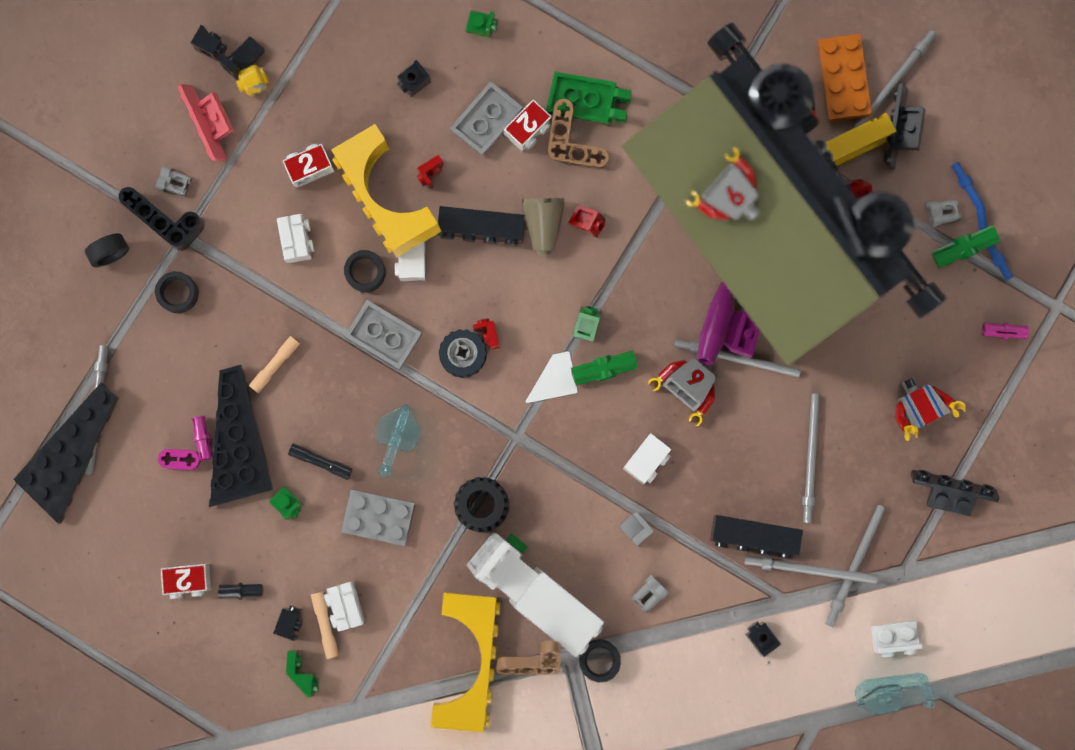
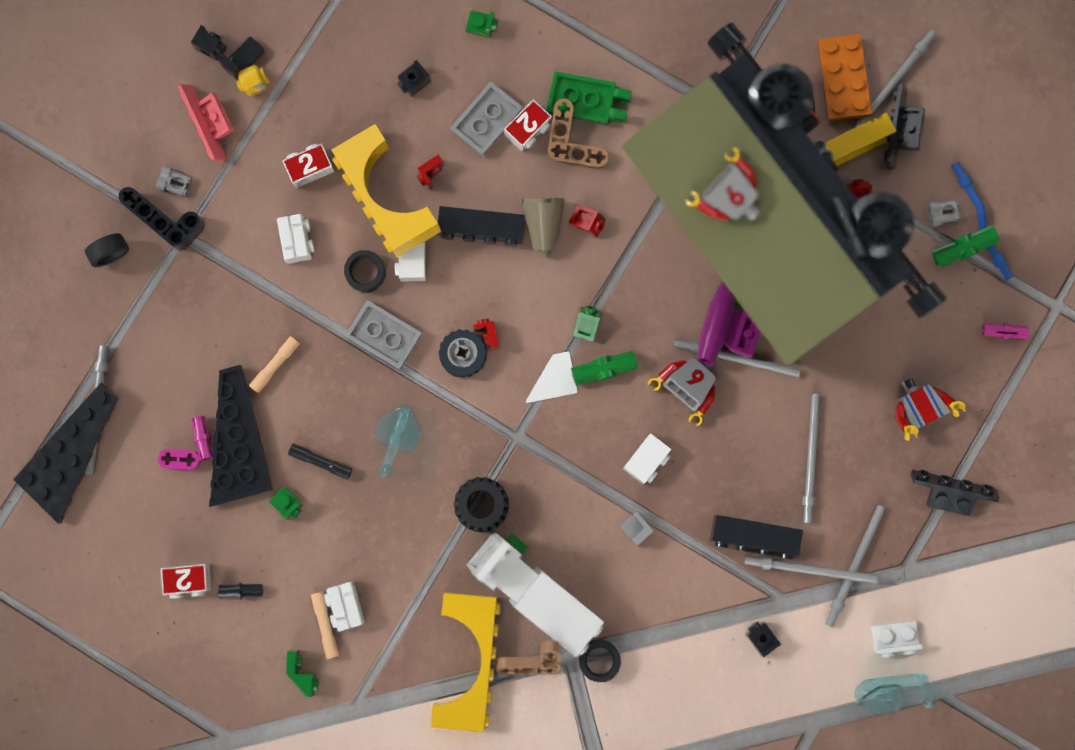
(162, 284): black tyre -> none
(289, 623): black brick -> none
(378, 517): light grey plate -> none
(657, 590): light grey piece -> none

